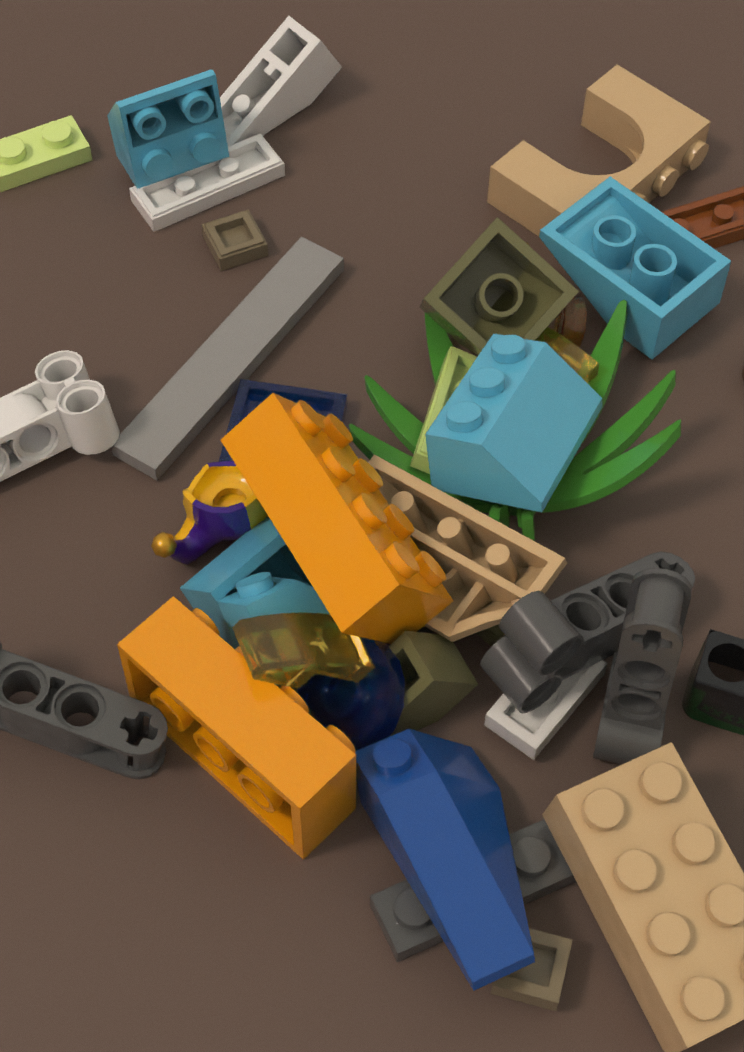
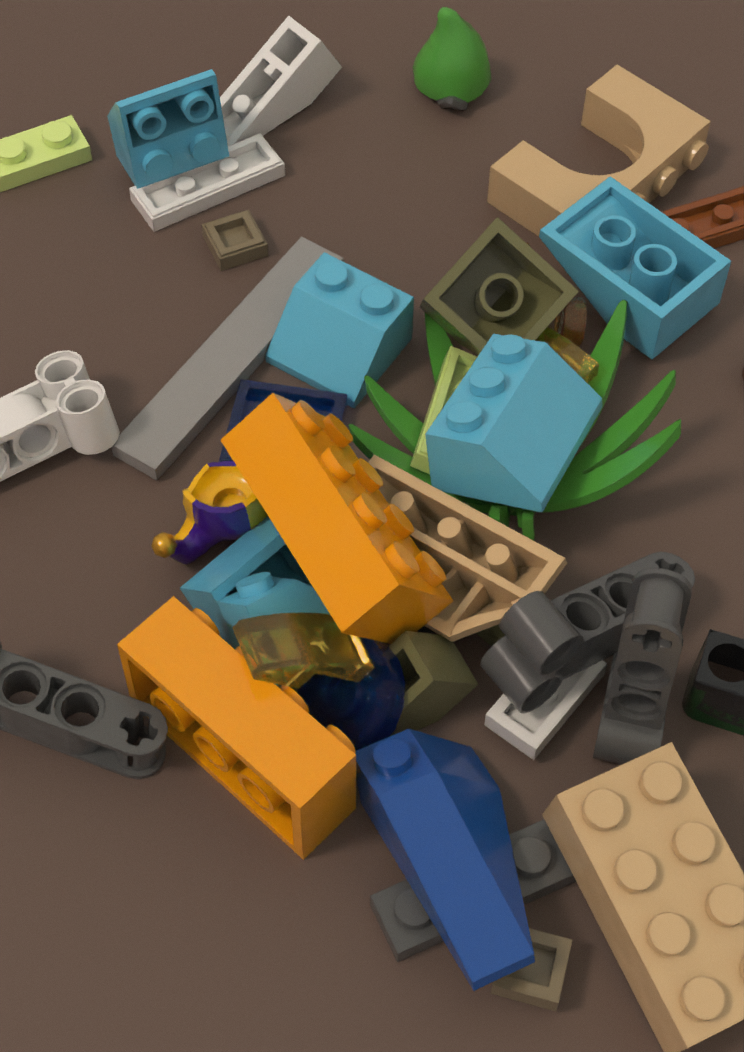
(341, 328): none -> medium azure slope
(452, 63): none -> bright green hat

